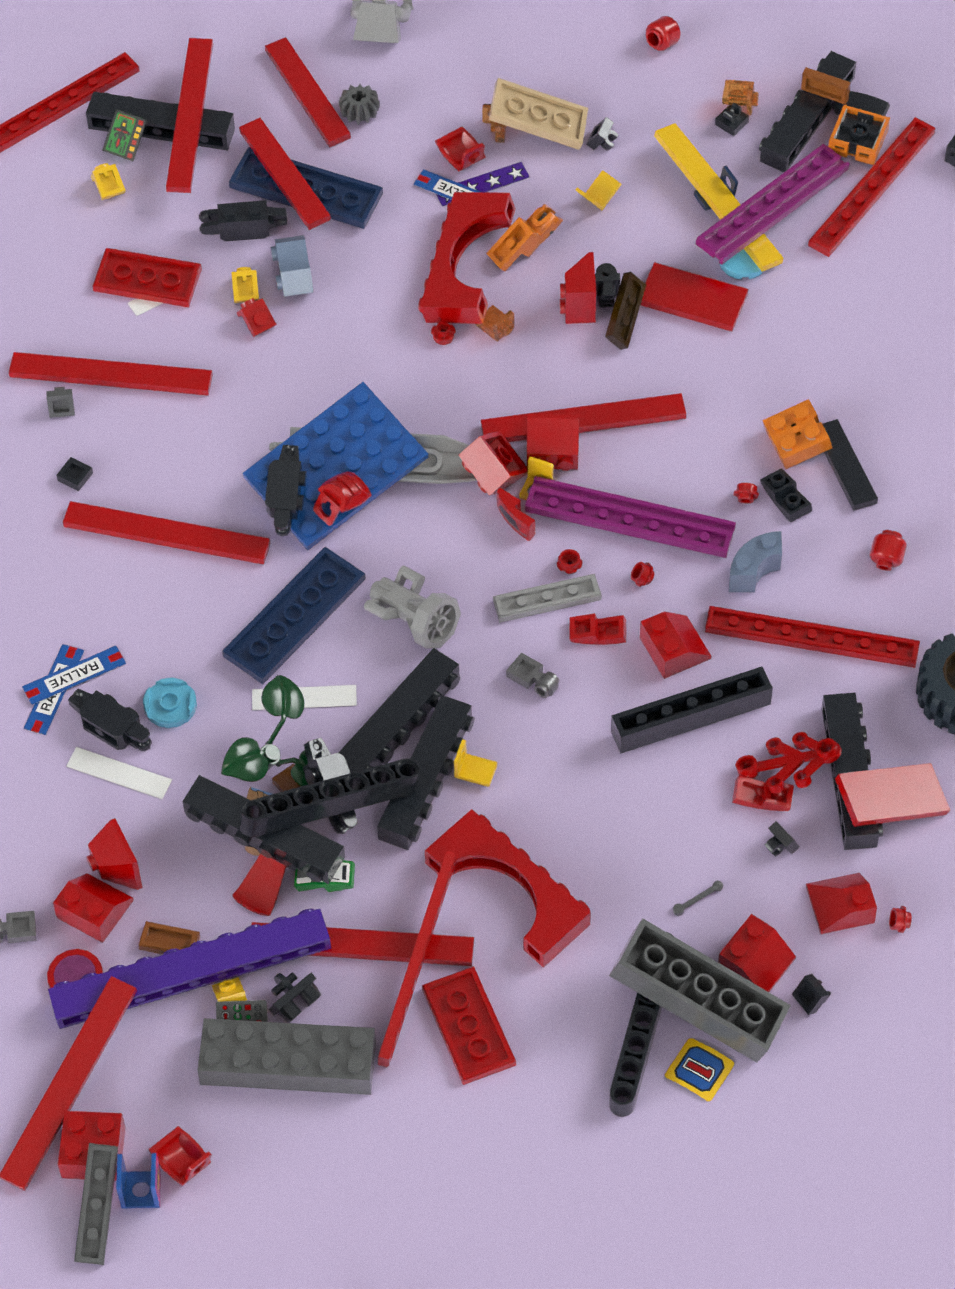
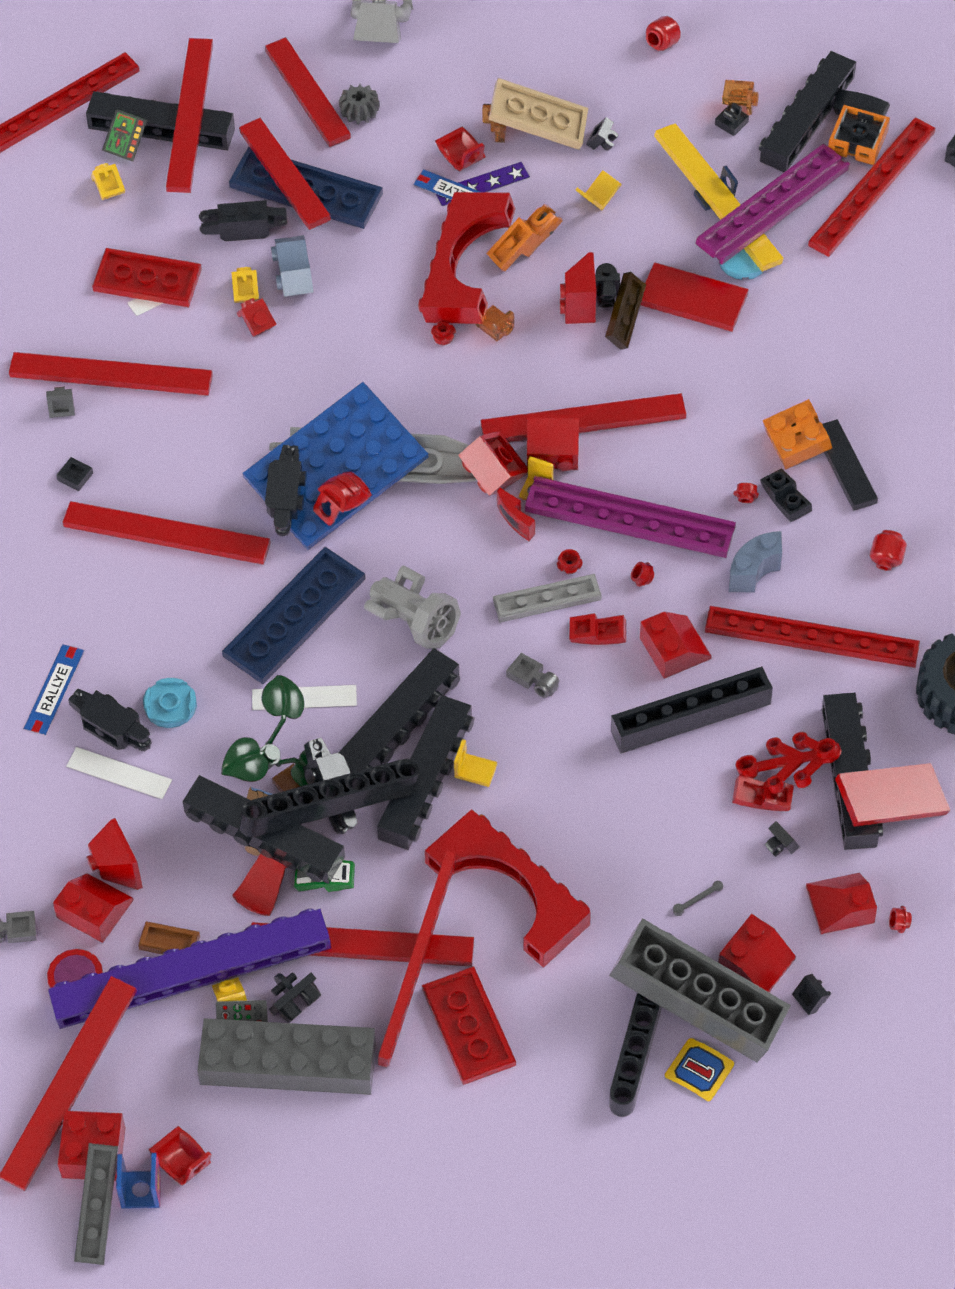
(73, 675): sticker -> none
(825, 85): dark orange tile -> none

